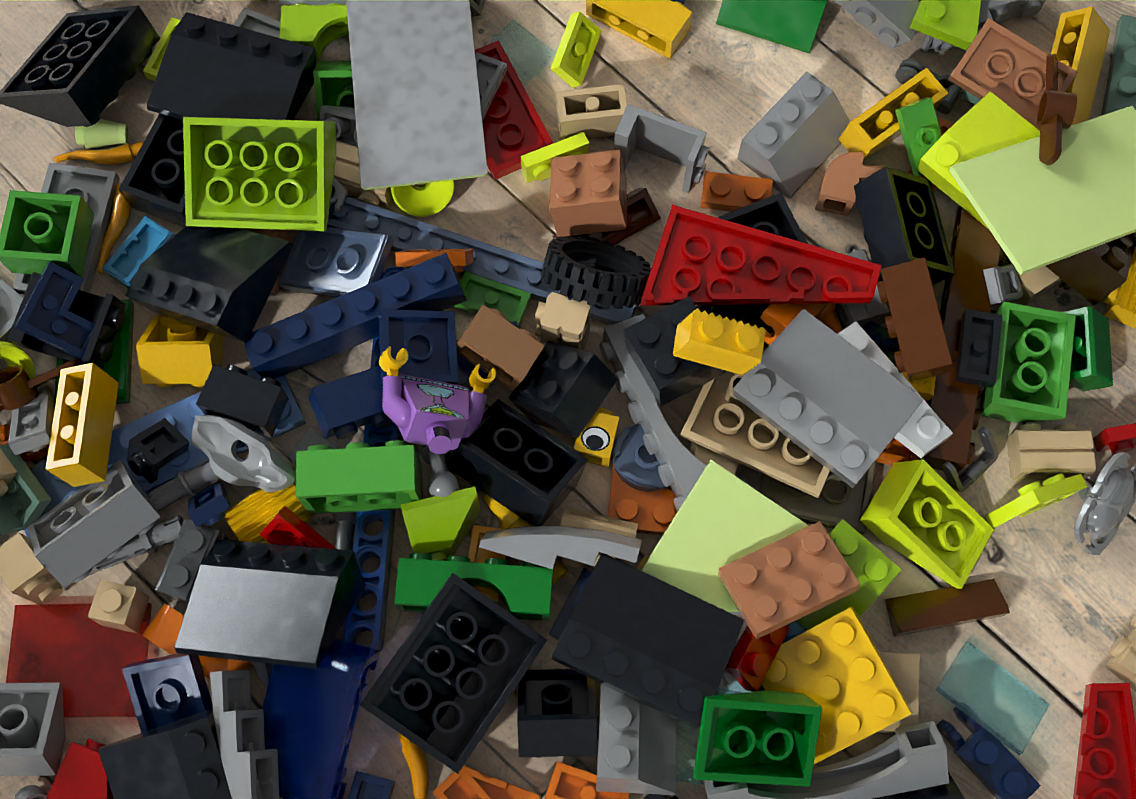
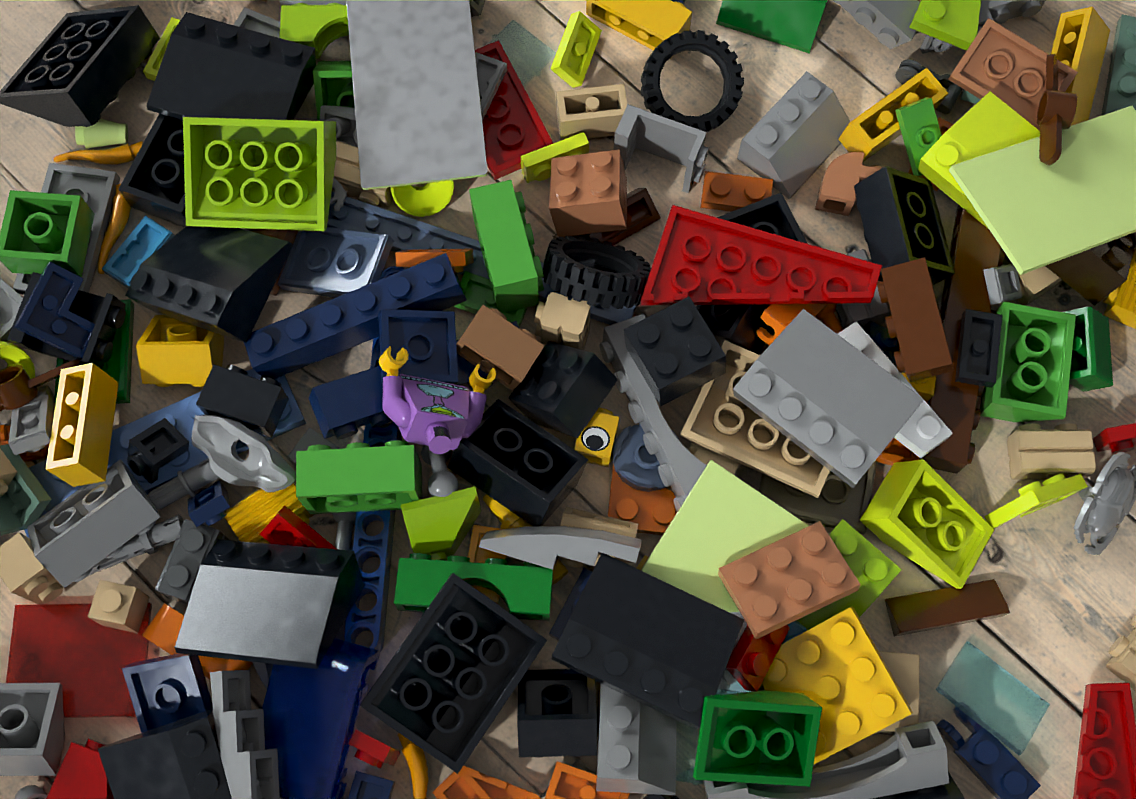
(372, 750): none -> red plate
(507, 246): none -> bright green brick
(719, 342): yellow brick -> none
(721, 56): none -> black tyre
(977, 468): flat silver piece -> none

